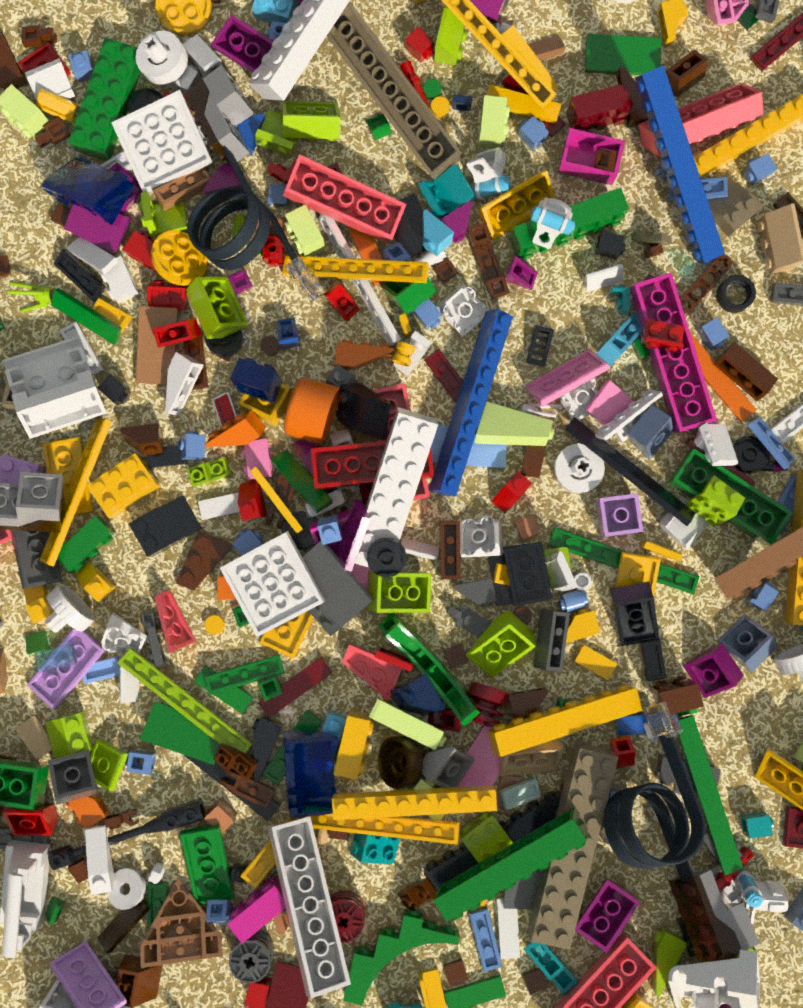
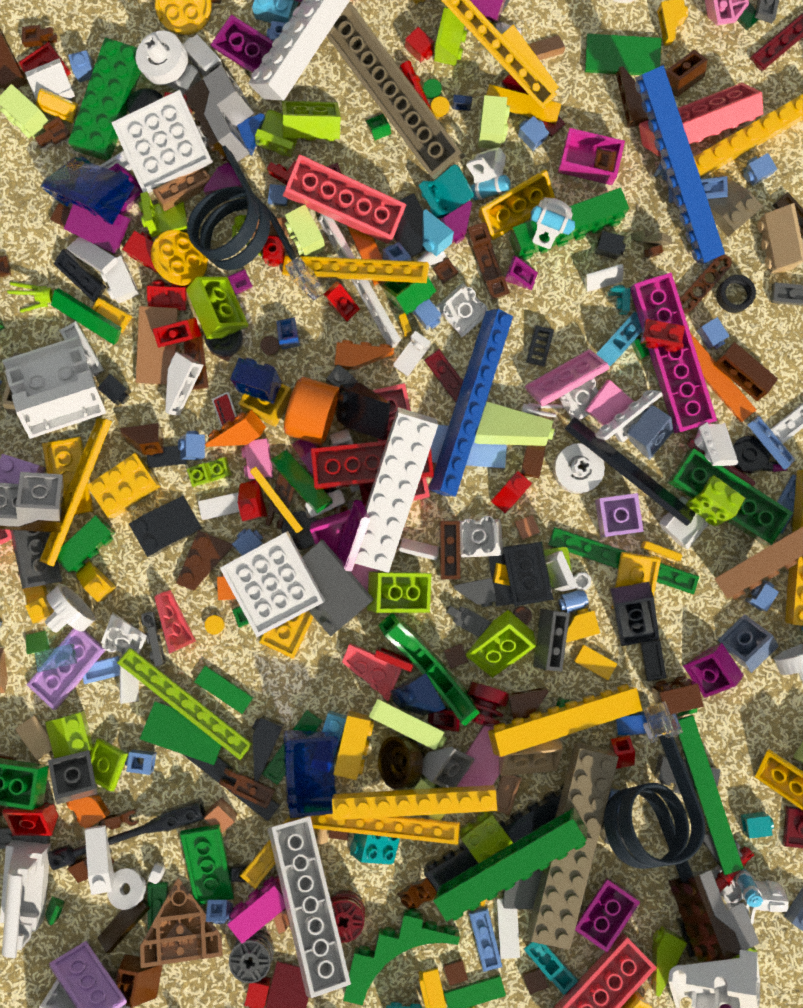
(230, 758): reddish brown slope -> none
(244, 674): green tile -> none
(270, 688): green slope -> none
(296, 687): dark red tile -> none
(329, 529): medium blue brick -> none
(386, 557): black tile -> none
(403, 354): yellow wheel -> none
(520, 793): light aqua tile -> none
(600, 108): dark red brick -> none
(688, 269): clear light blue tile -> none

